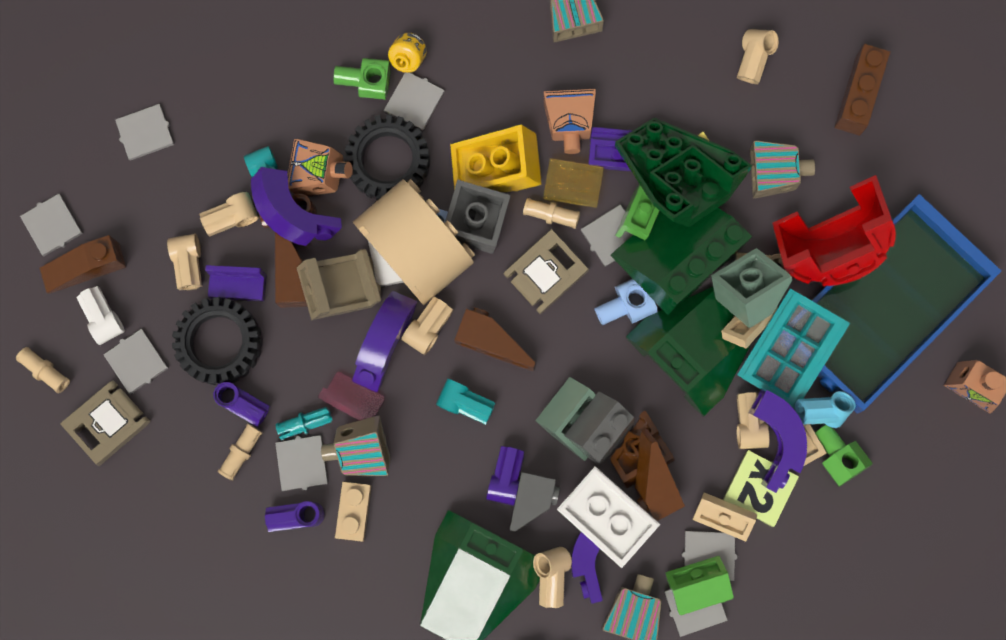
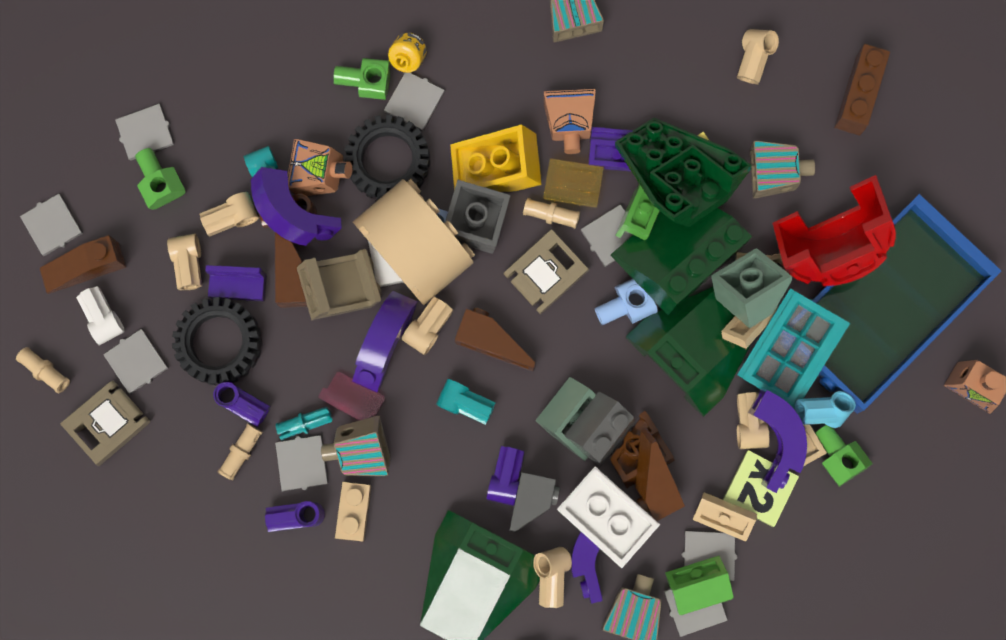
(153, 177): none -> bright green piece

